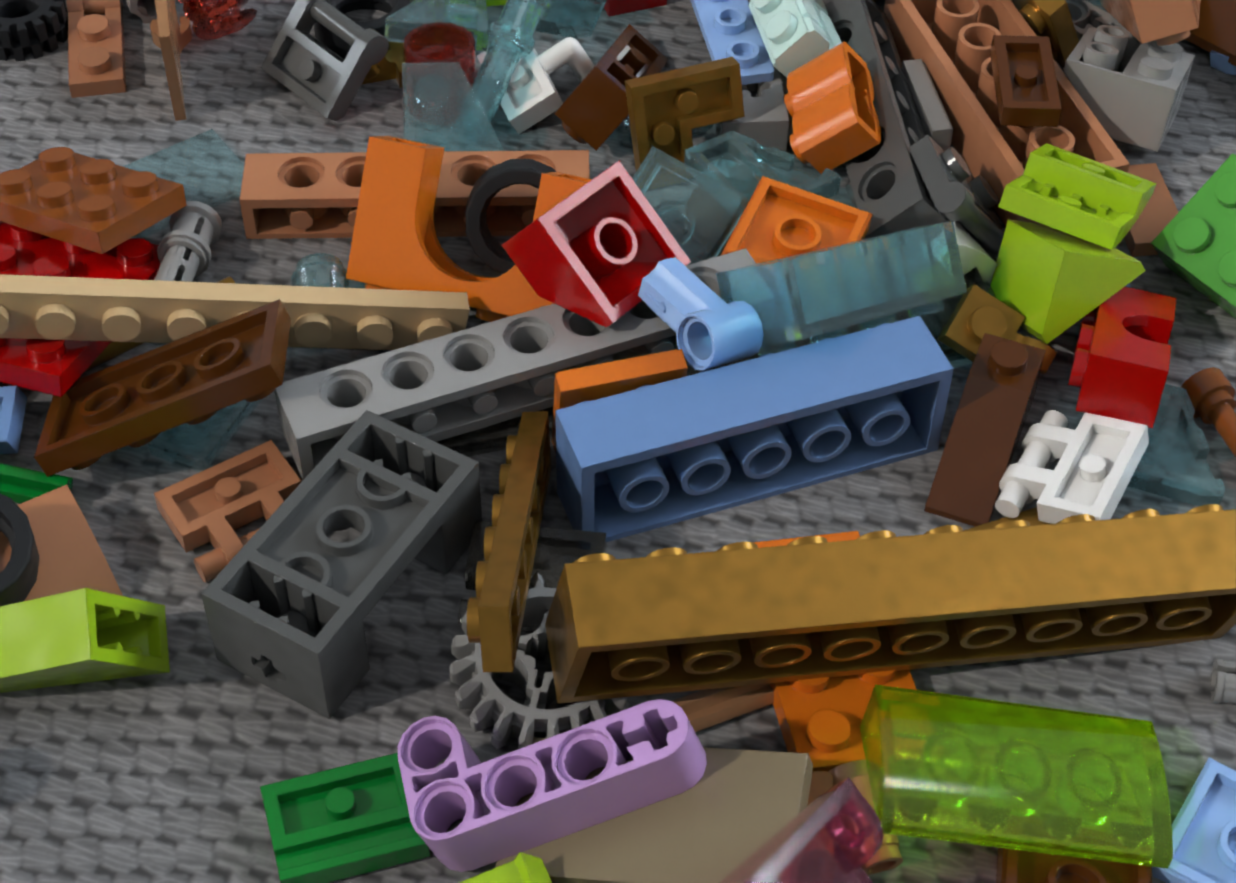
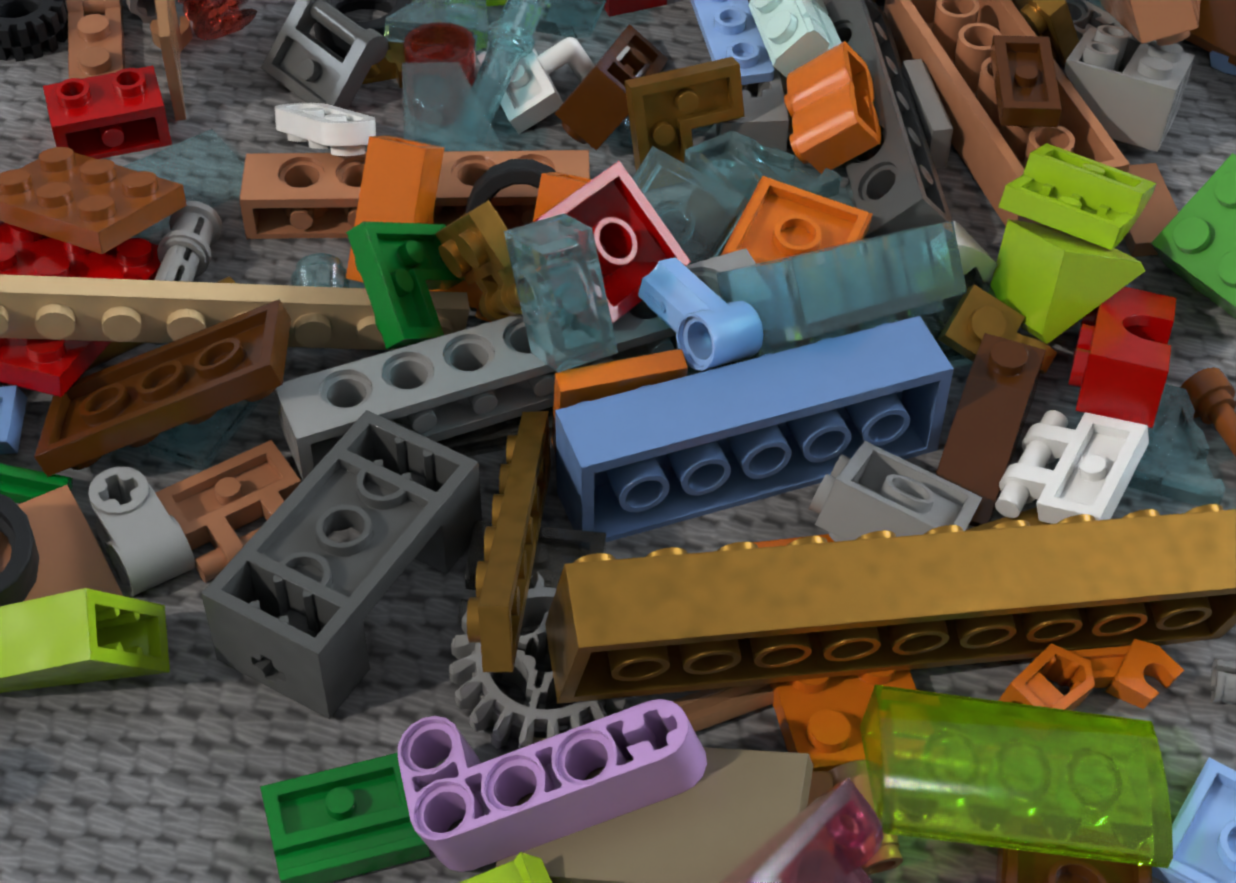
(108, 113): none -> red brick
(137, 530): none -> light grey piece
(326, 127): none -> white plate
(398, 271): none -> green plate
(478, 251): none -> pearl gold plate
(561, 291): none -> clear light blue brick
(887, 494): none -> light grey plate
(958, 194): dark grey plate -> none
(1081, 670): none -> orange piece

